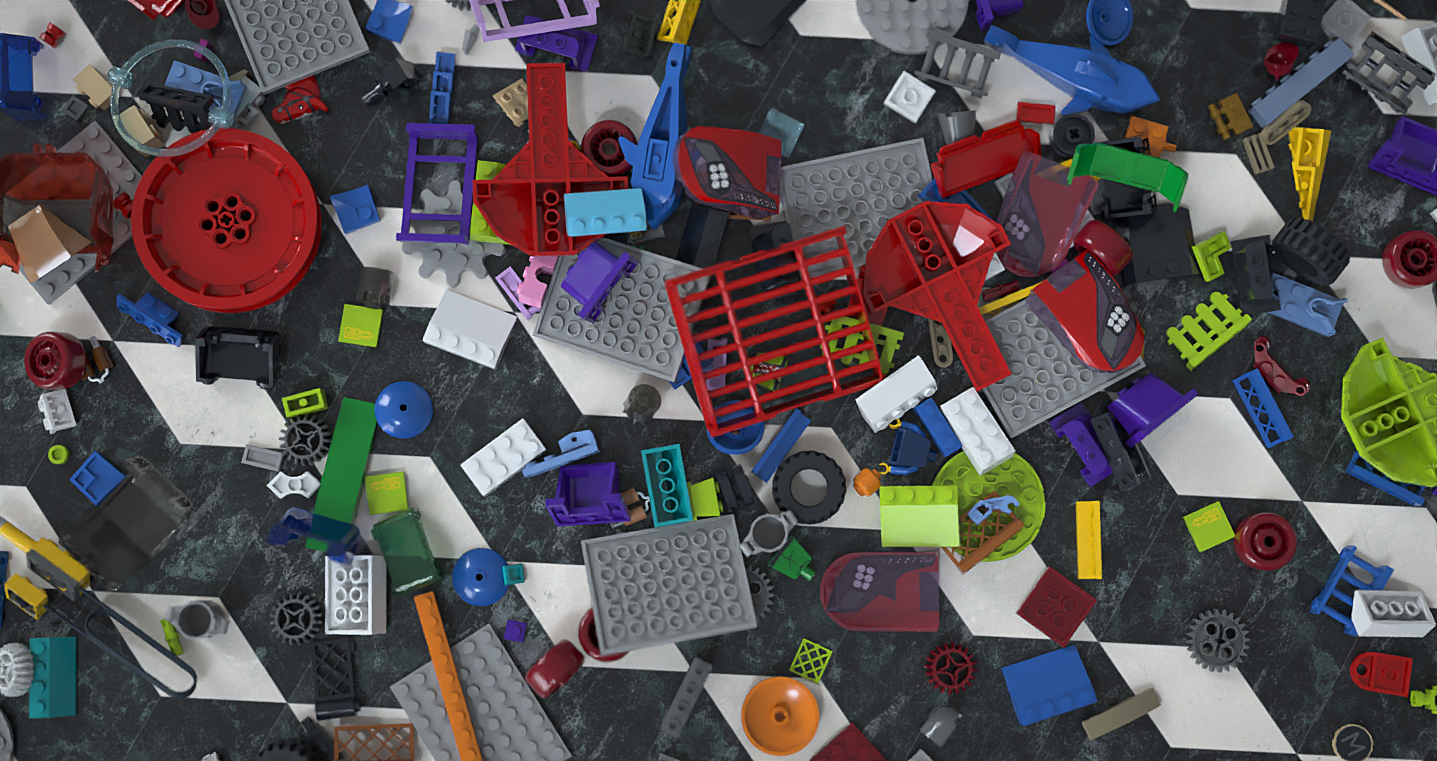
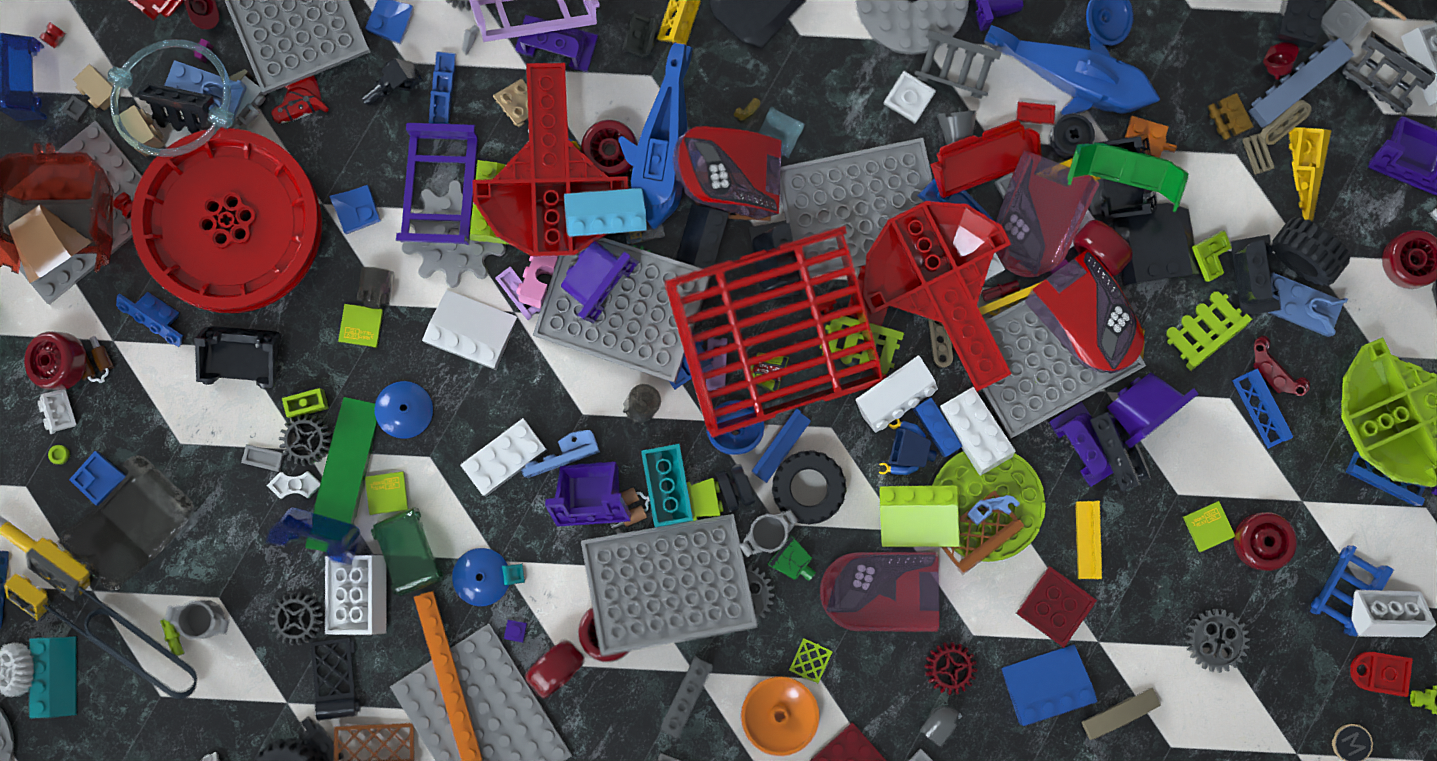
(748, 111): none -> clear yellow arm
(866, 482): orange head -> none

